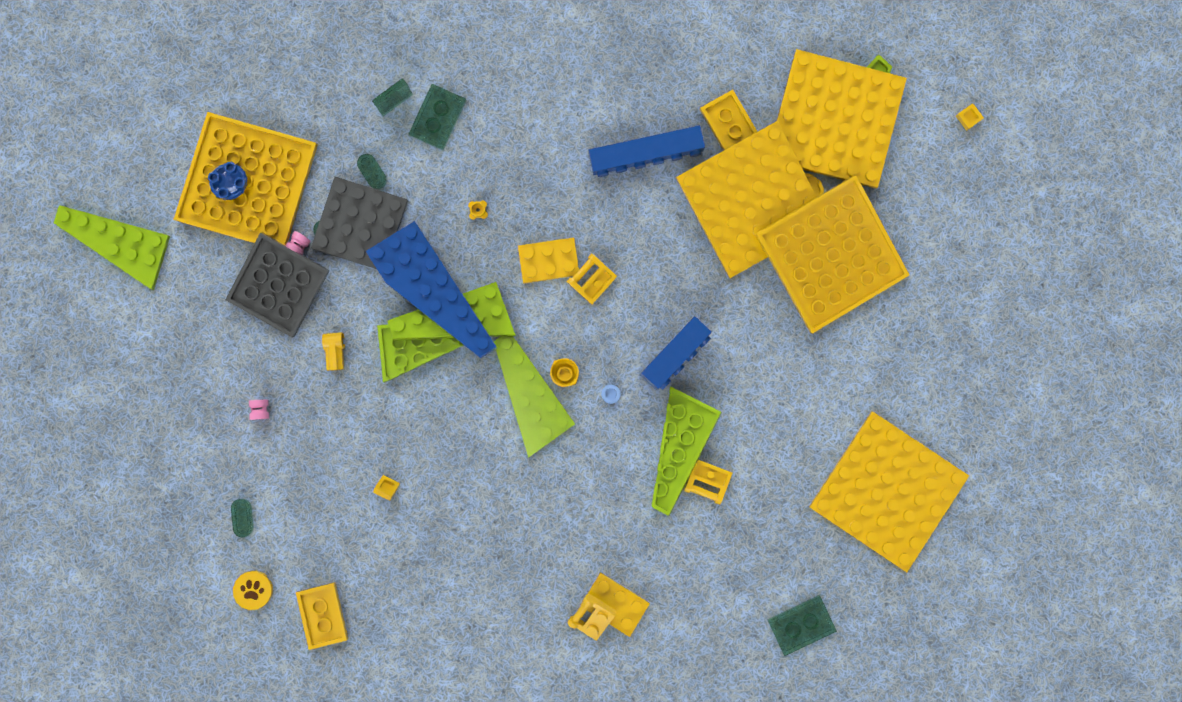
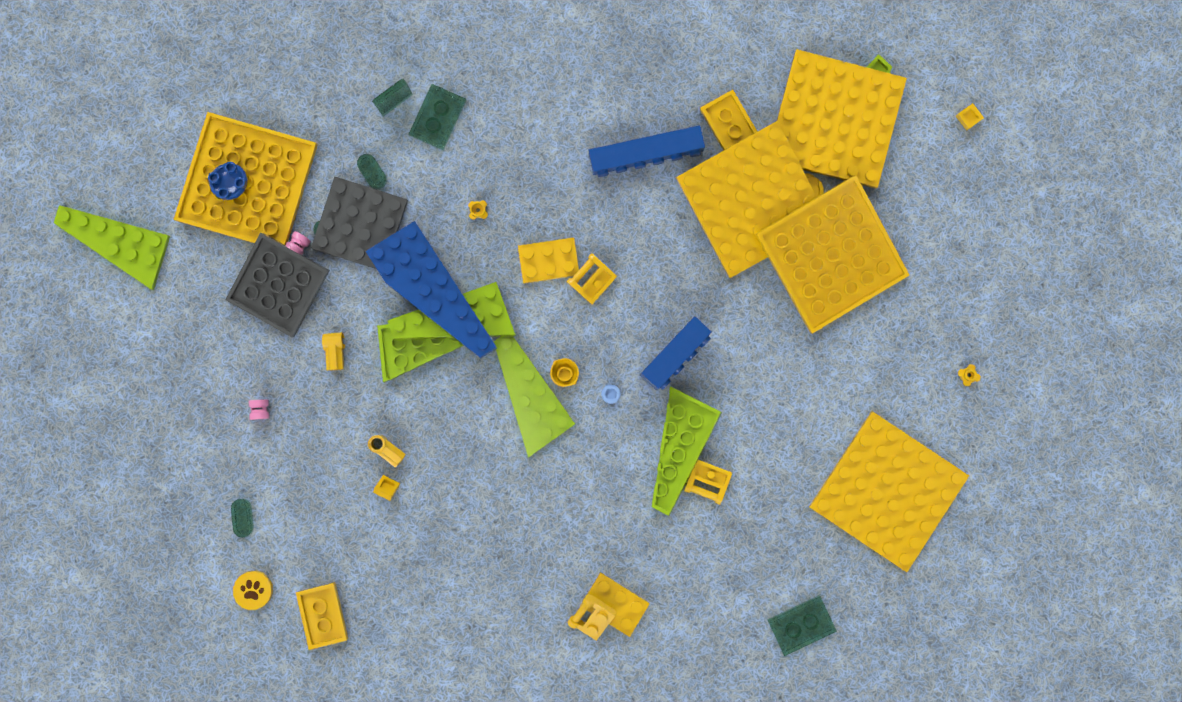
(388, 450): none -> yellow piece
(963, 373): none -> yellow plate

